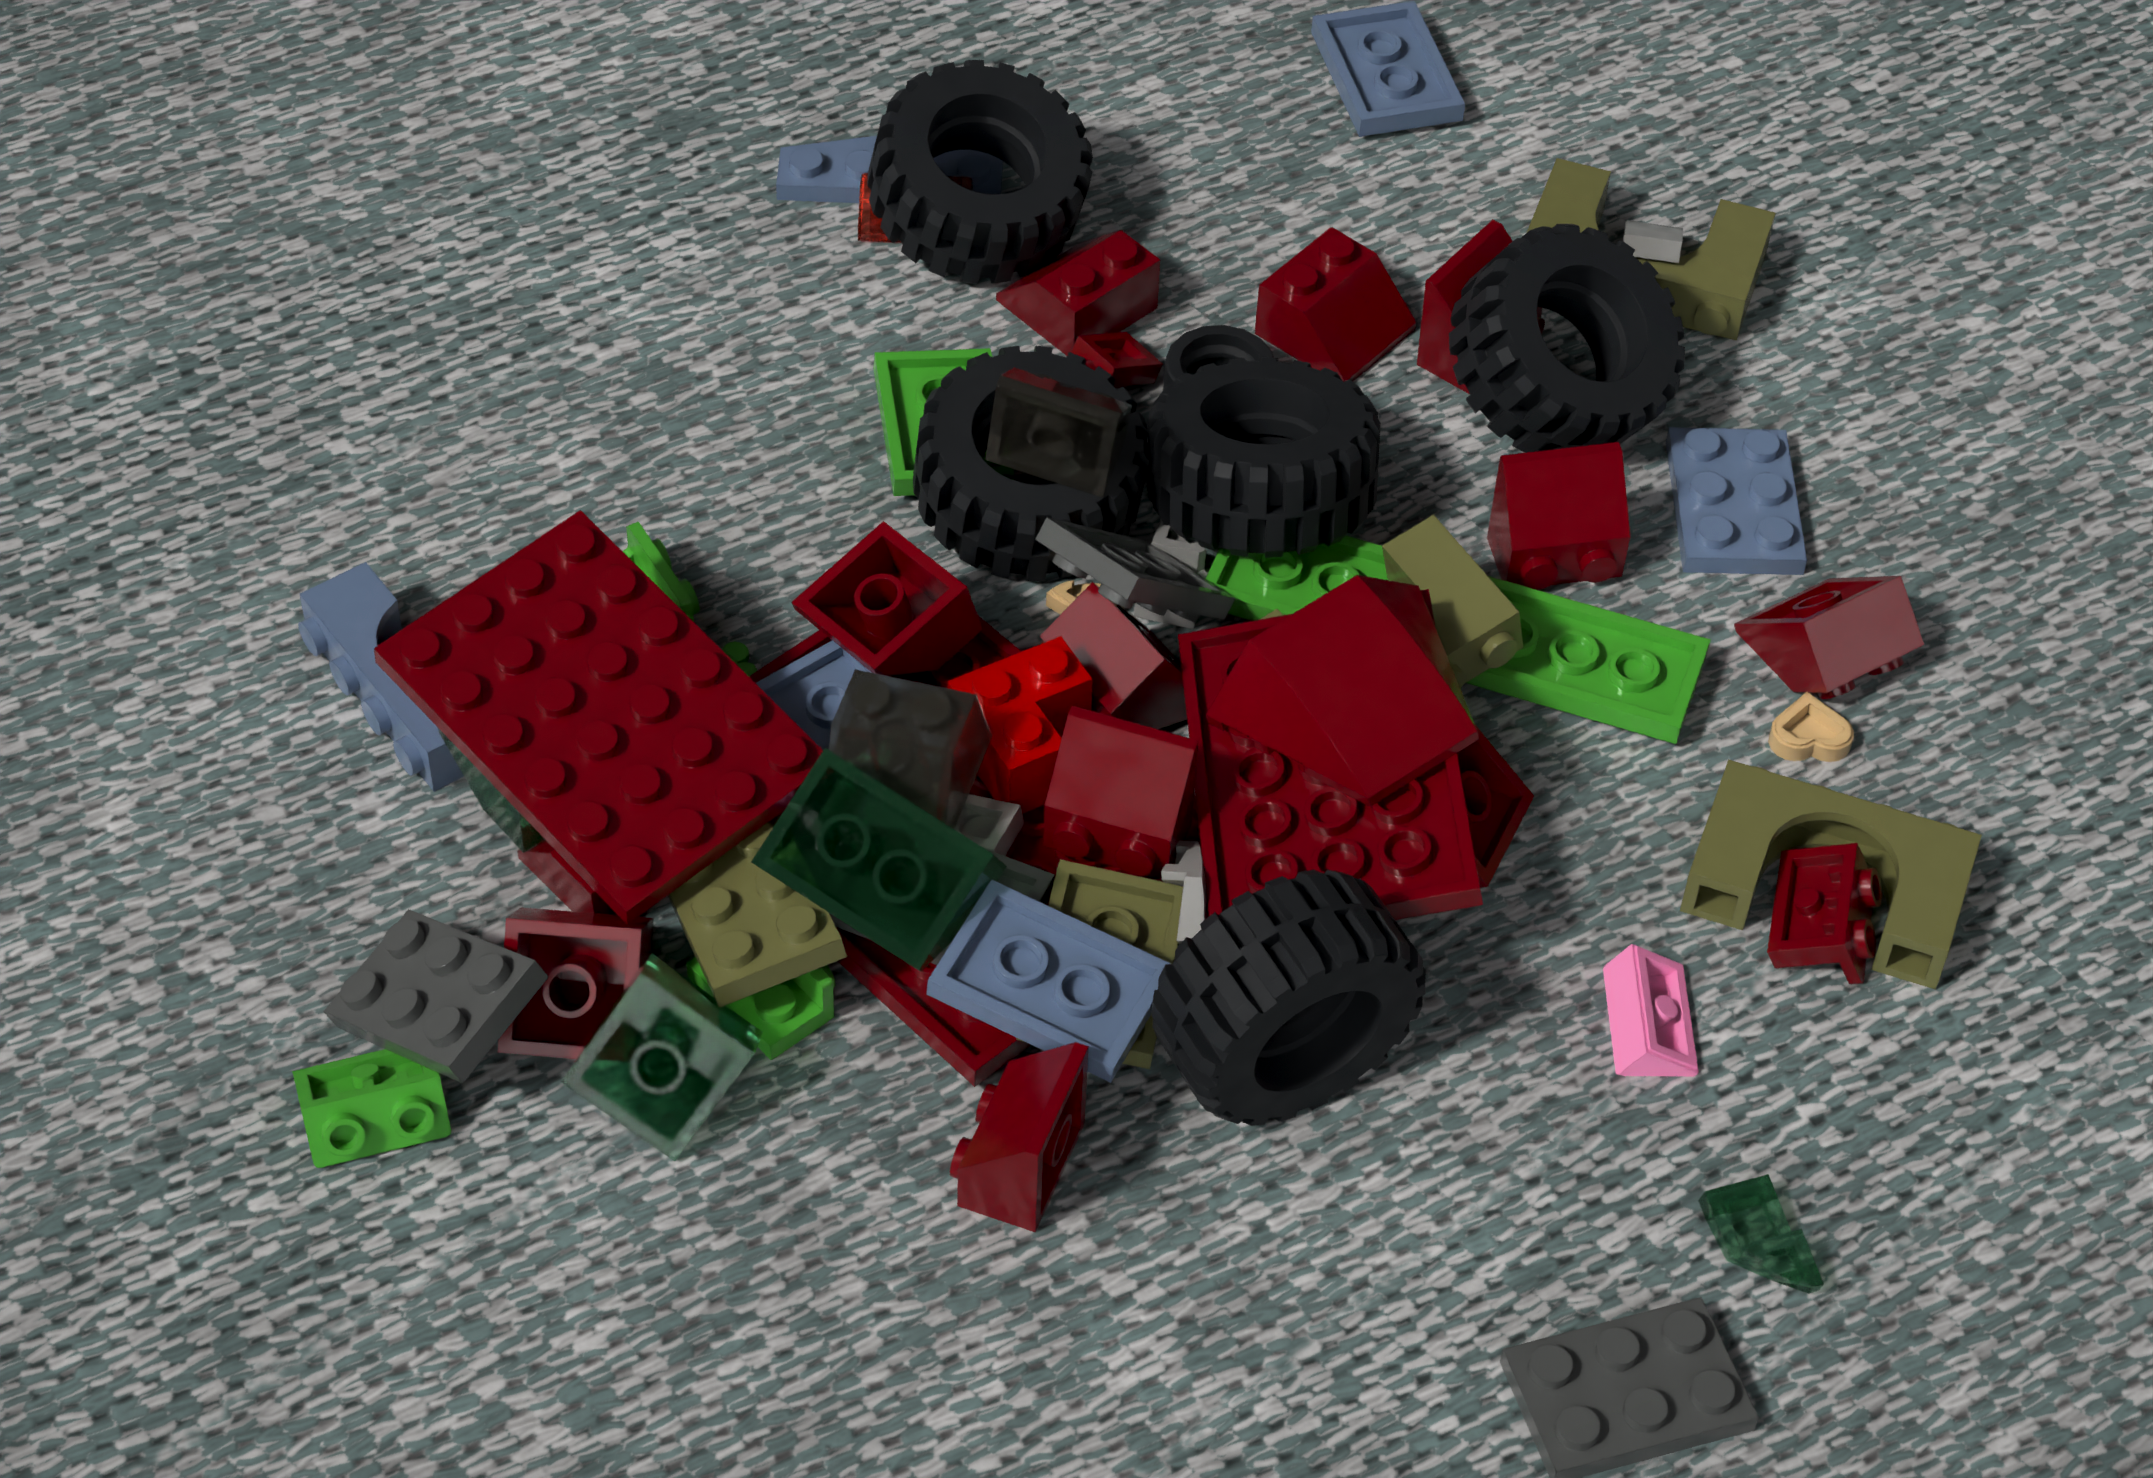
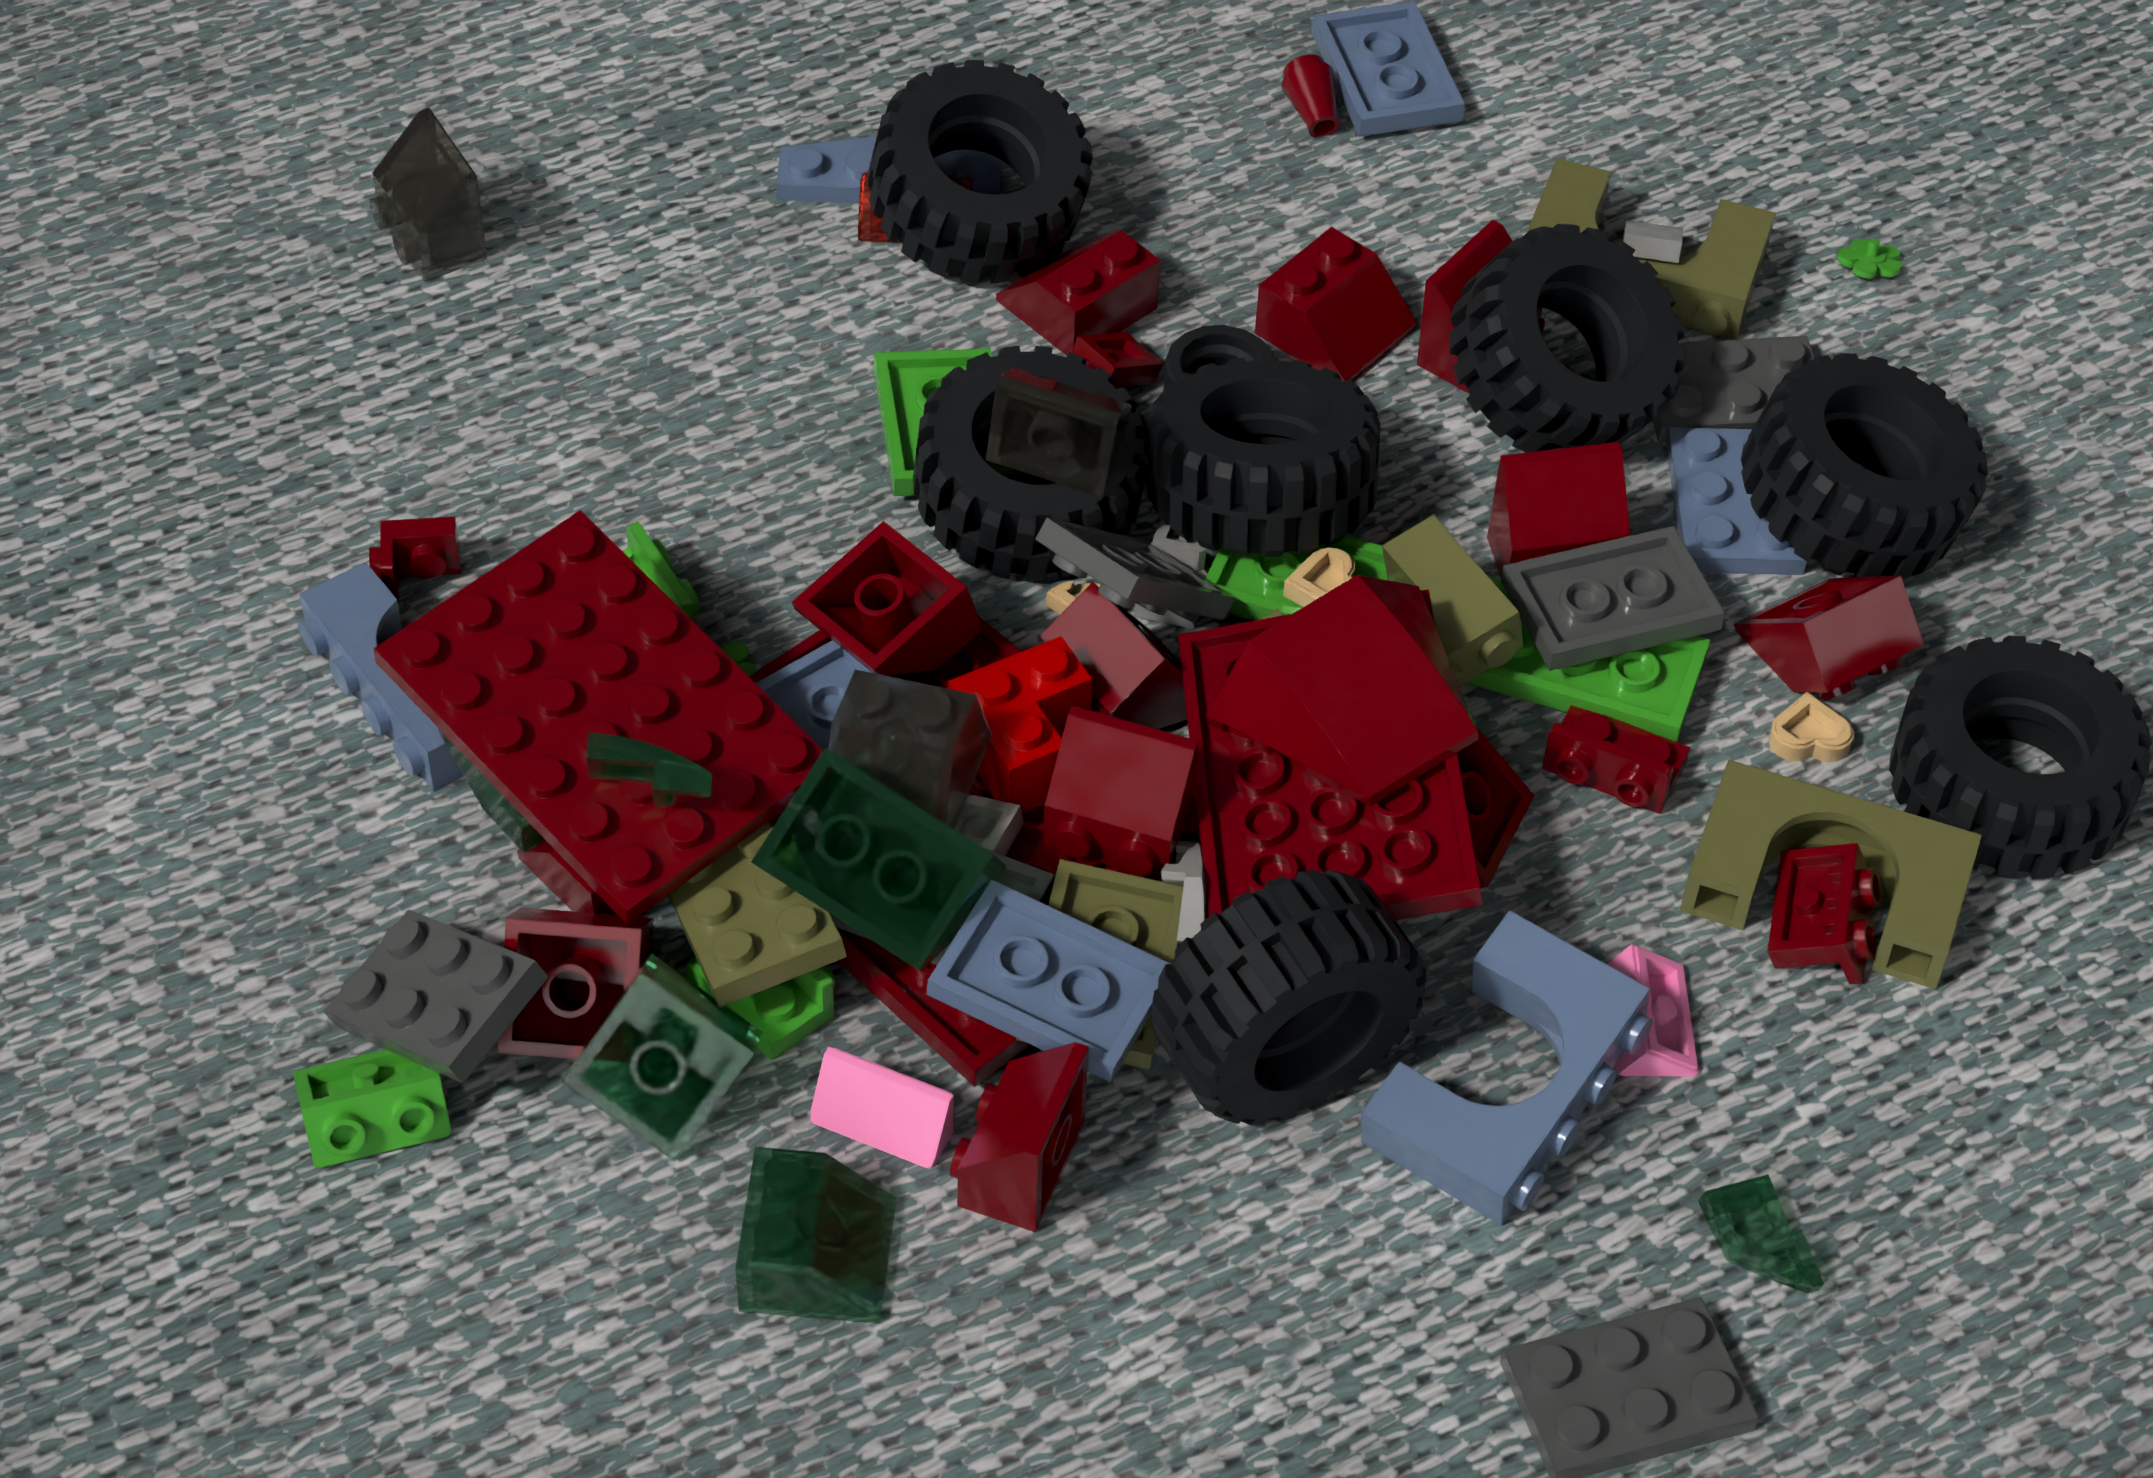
(415, 549): none -> dark red bracket
(429, 200): none -> clear smoke slope
(634, 760): none -> clear green slope
(813, 1239): none -> clear green slope
(882, 1108): none -> bright pink slope
(1311, 90): none -> dark red cone
(1319, 575): none -> tan tile
(1496, 1153): none -> sand blue arch
(1612, 598): none -> dark grey plate
(1615, 758): none -> dark red bracket
(1729, 382): none -> dark grey plate
(1837, 512): none -> black tyre
(1869, 258): none -> bright green plant
(2037, 699): none -> black tyre

